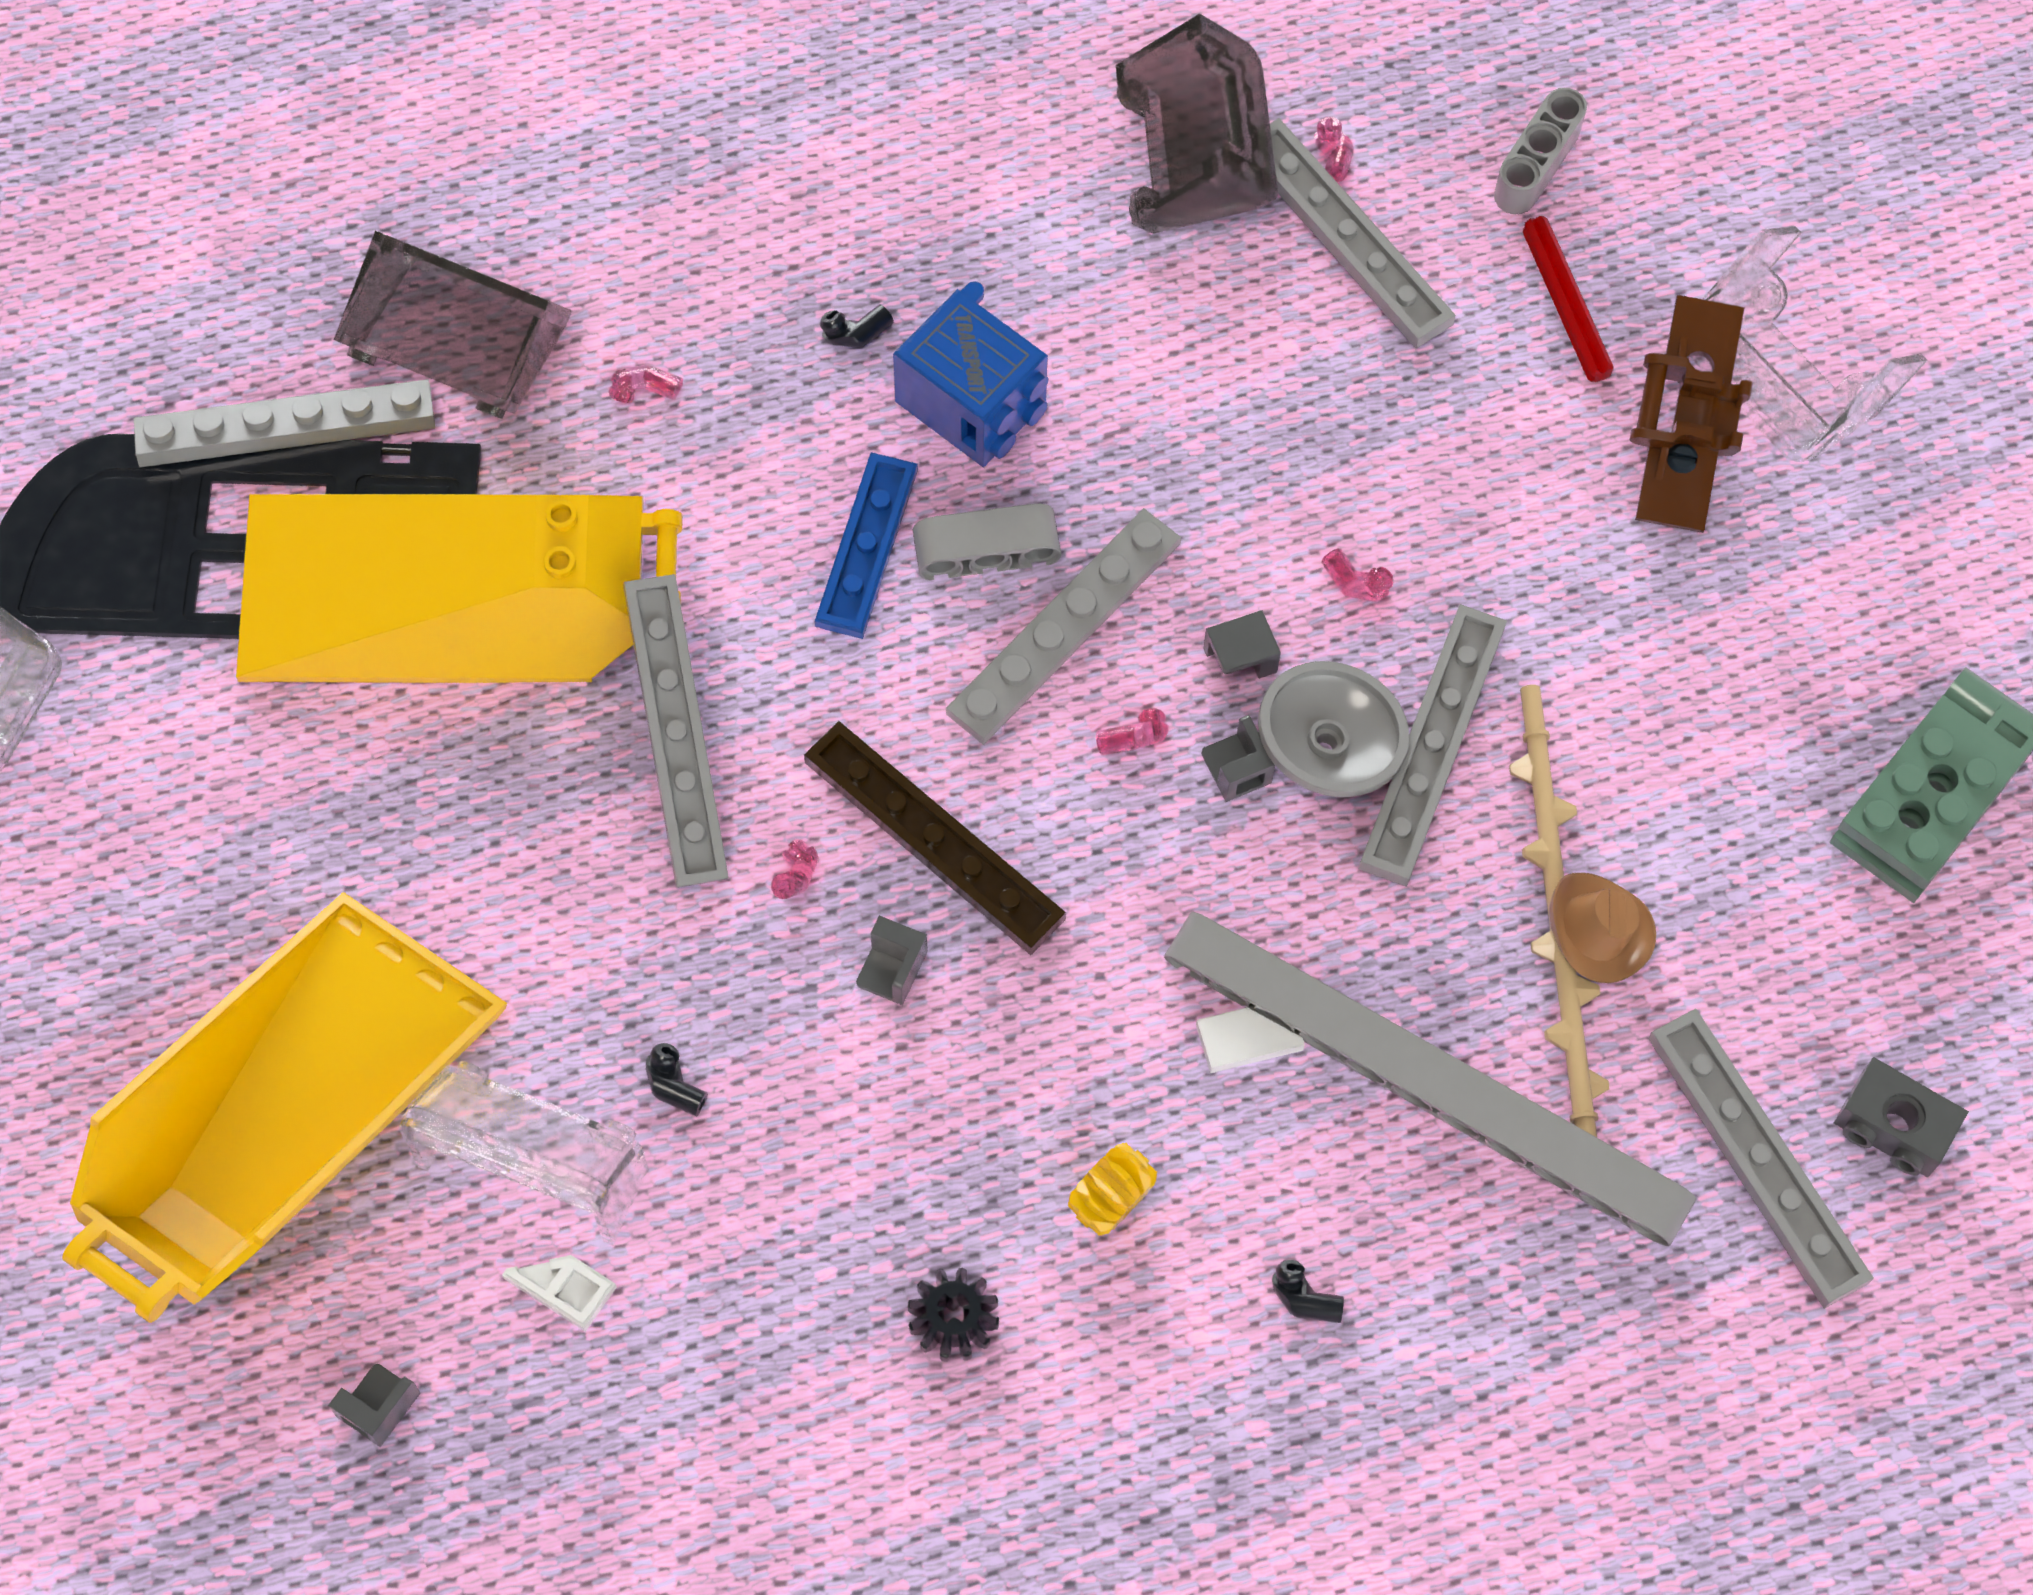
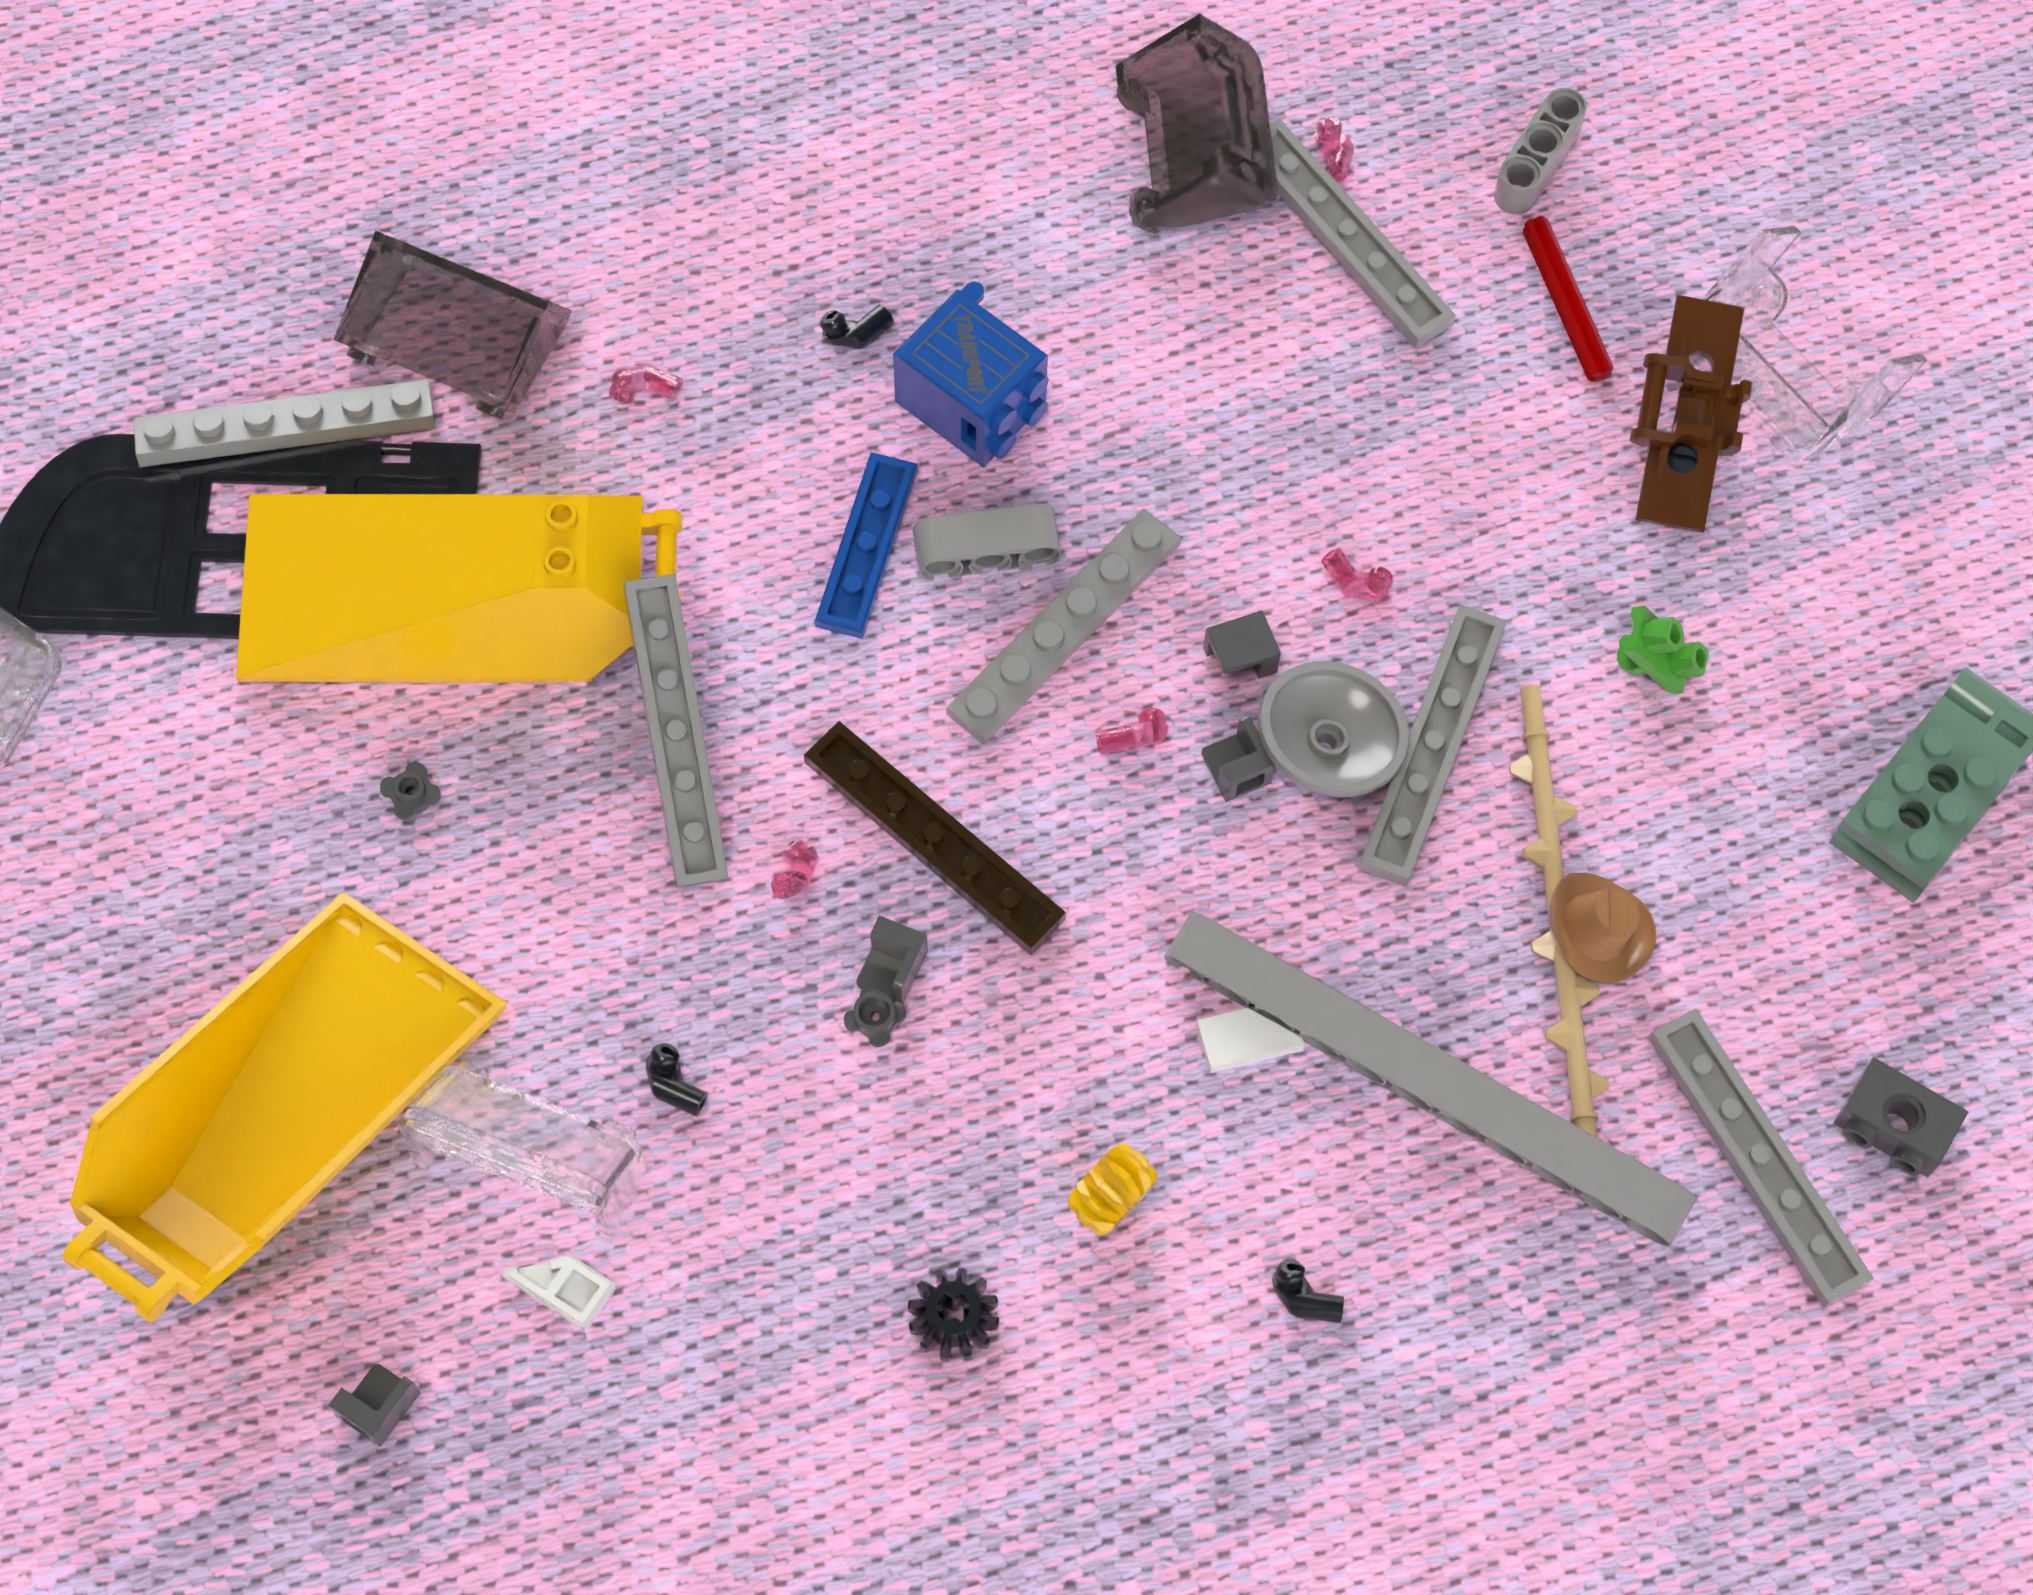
(409, 805): none -> dark grey plate
(872, 1001): none -> dark grey plate
(1659, 650): none -> bright green hips

